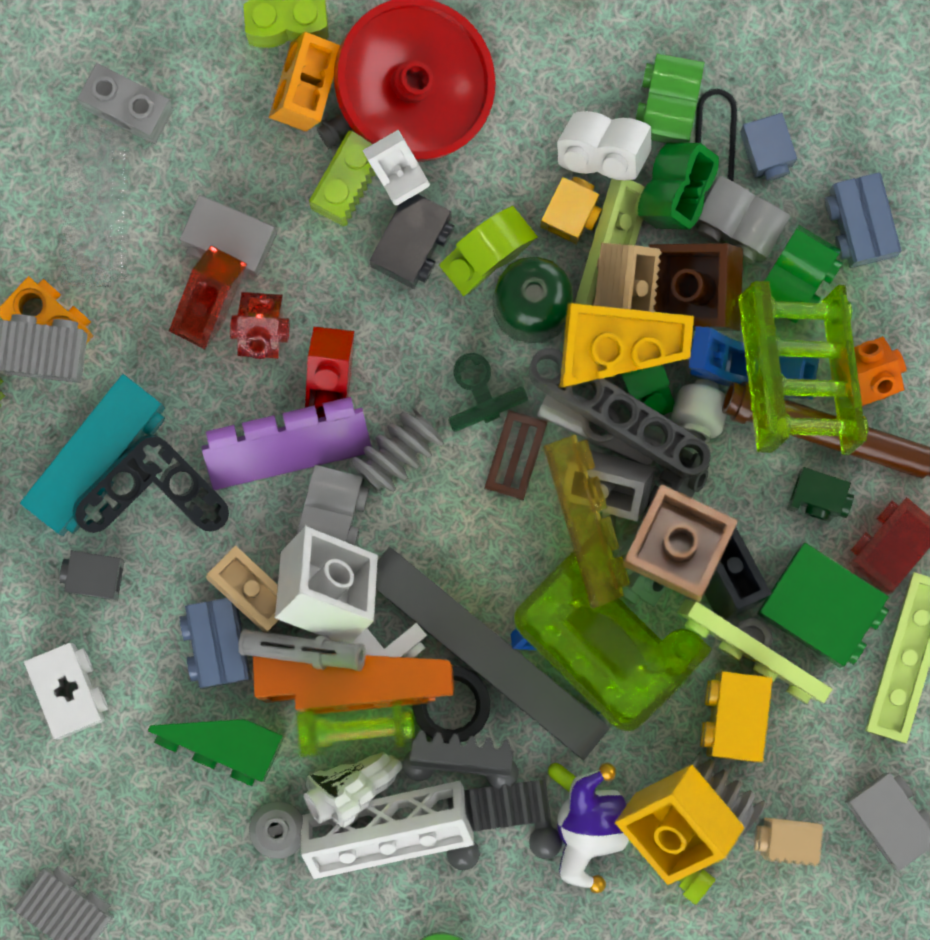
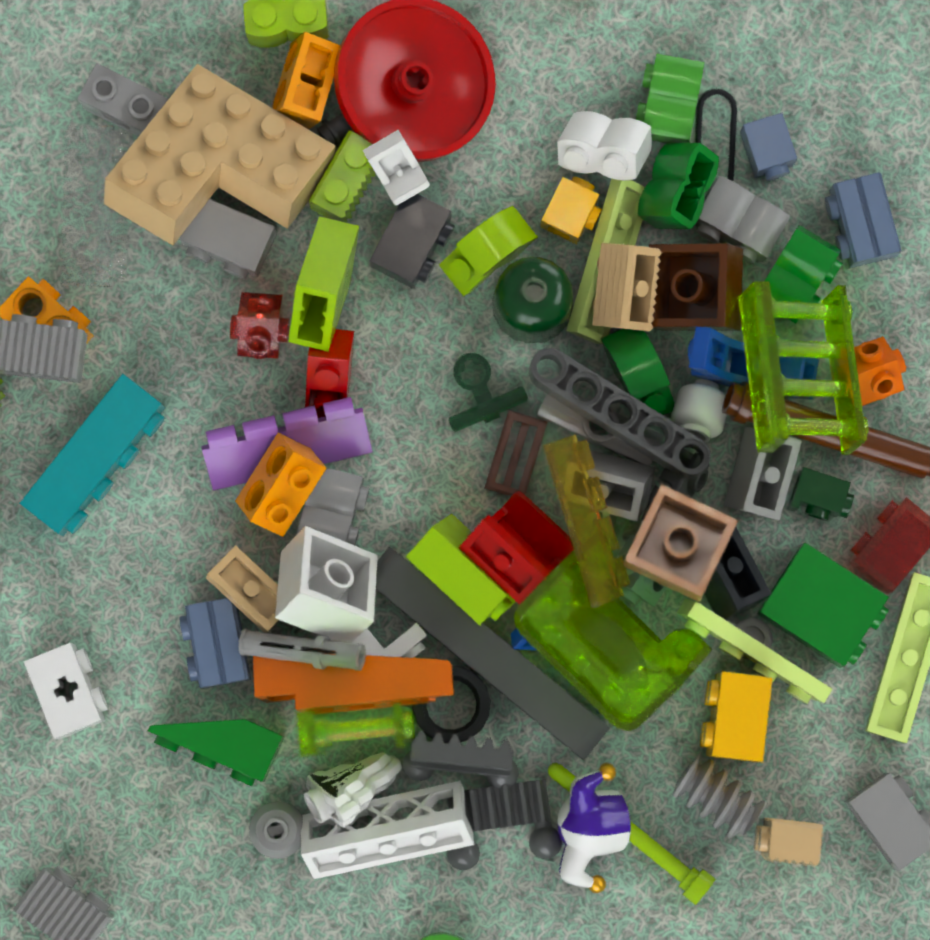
(92, 575): dark grey brick -> none
(143, 476): black beam -> none
(207, 297): clear red brick -> none
(212, 140): none -> tan brick
(280, 484): none -> light orange brick
(323, 284): none -> lime brick
(397, 451): light grey piece -> none
(456, 574): none -> lime brick
(517, 546): none -> red panel
(618, 341): yellow wing -> none
(680, 825): yellow brick -> none
(760, 478): none -> light grey brick

